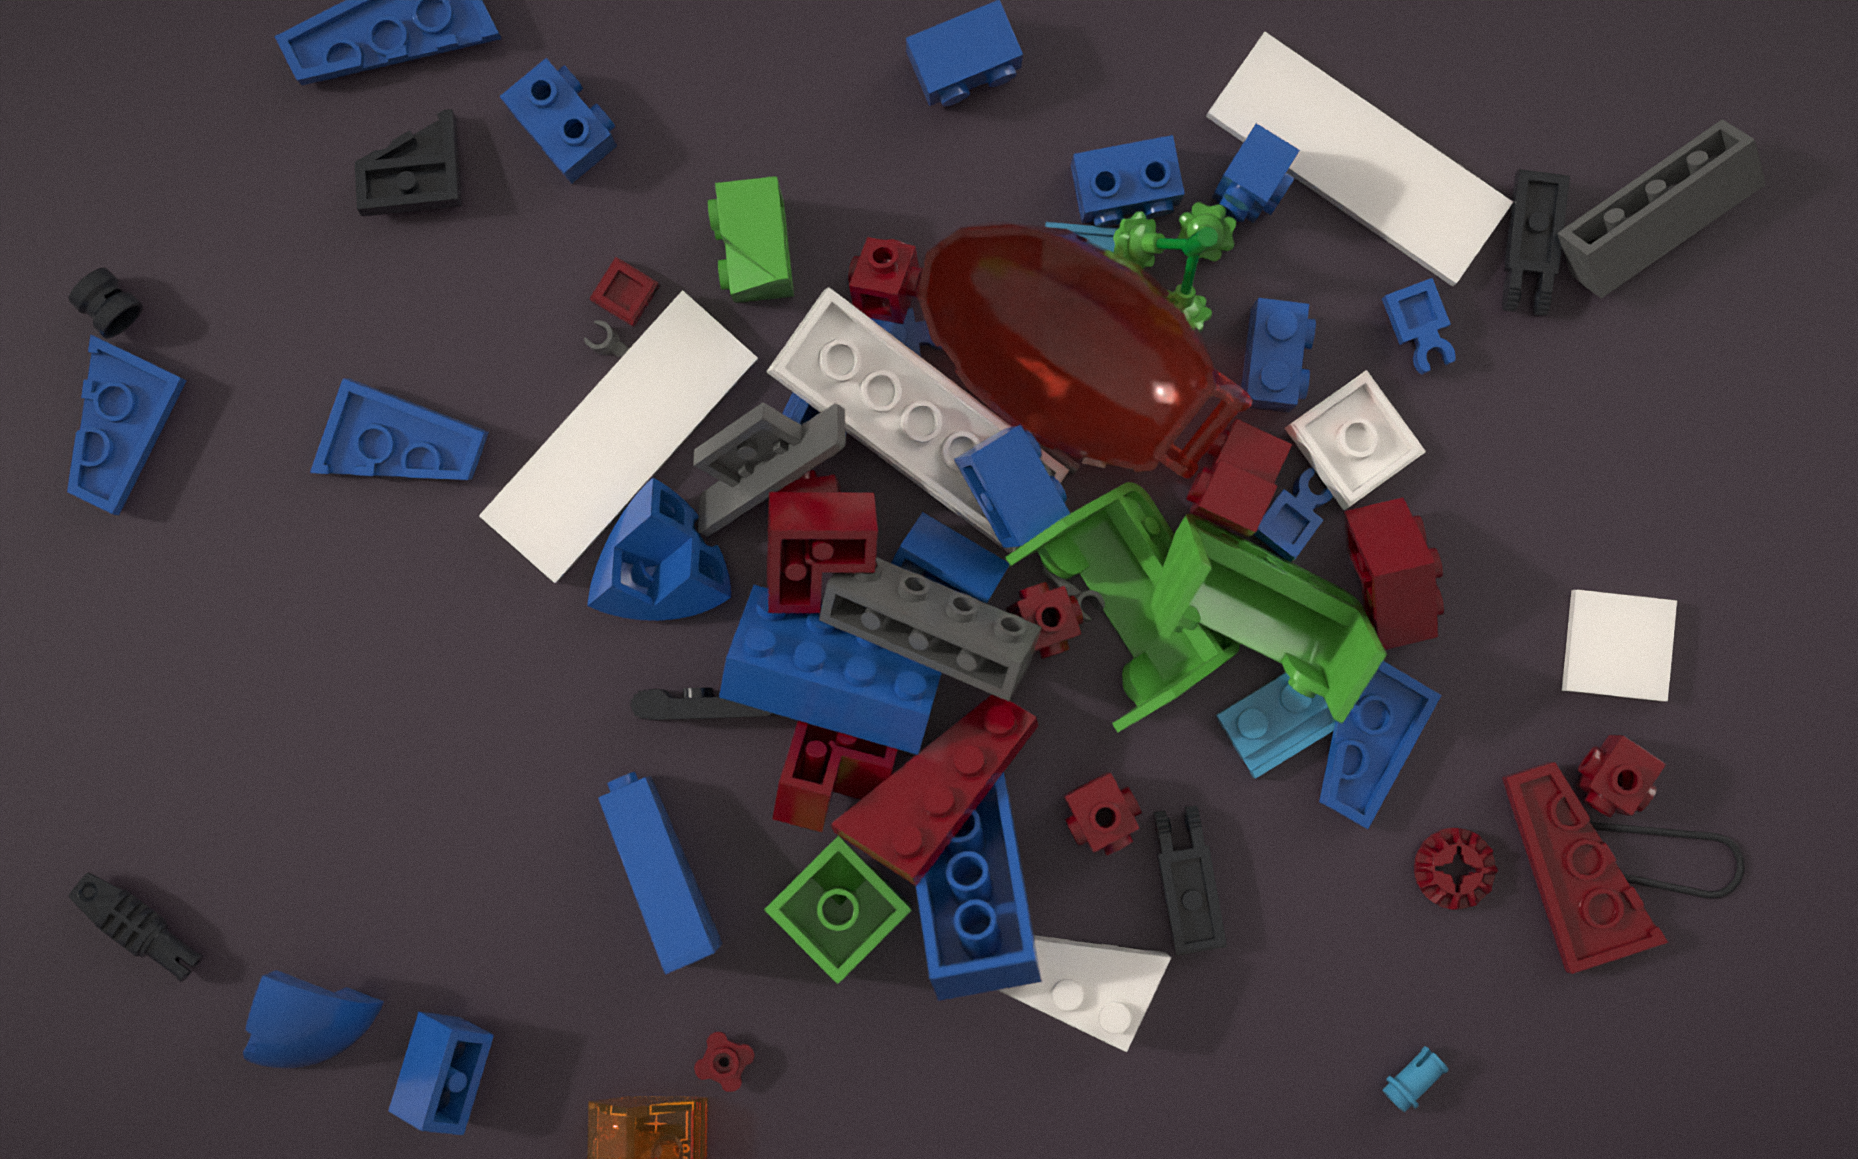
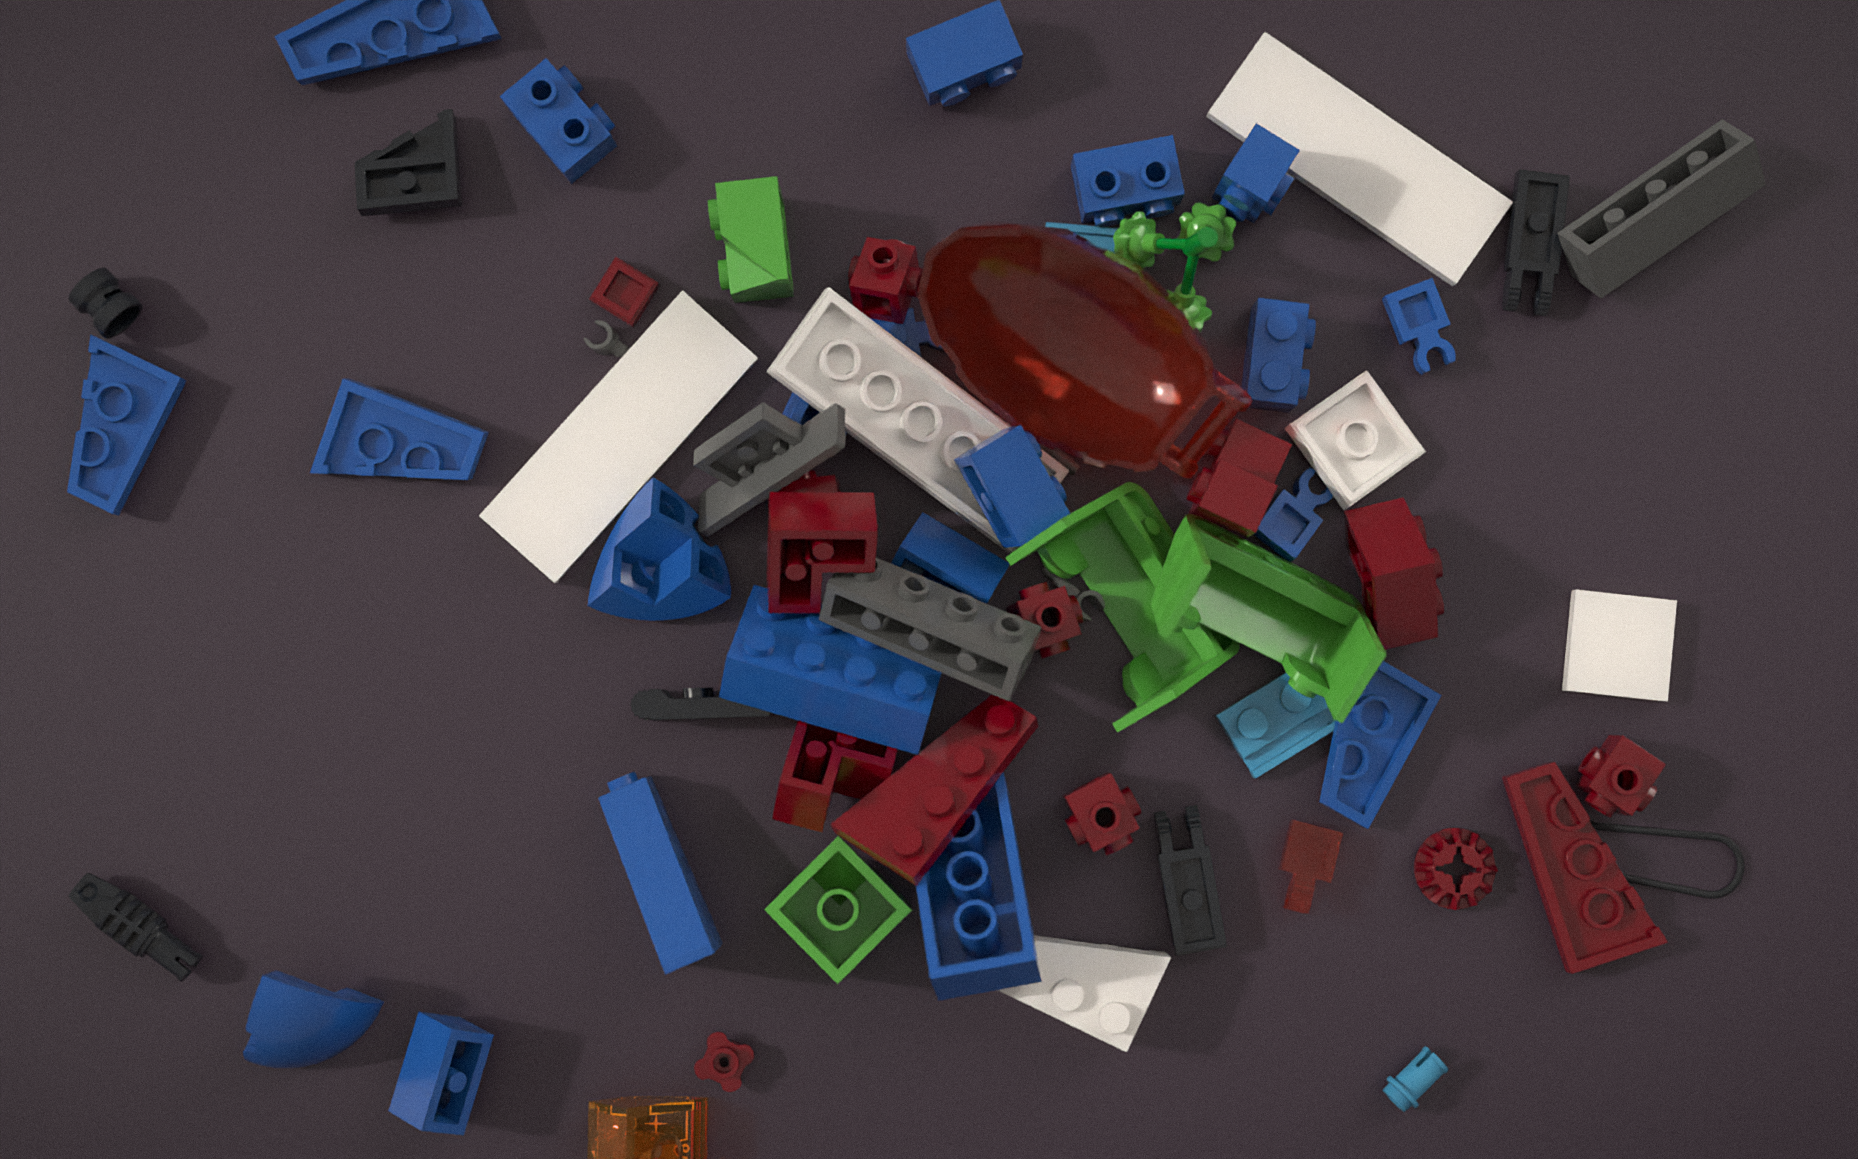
(1311, 856): none -> clear red plate

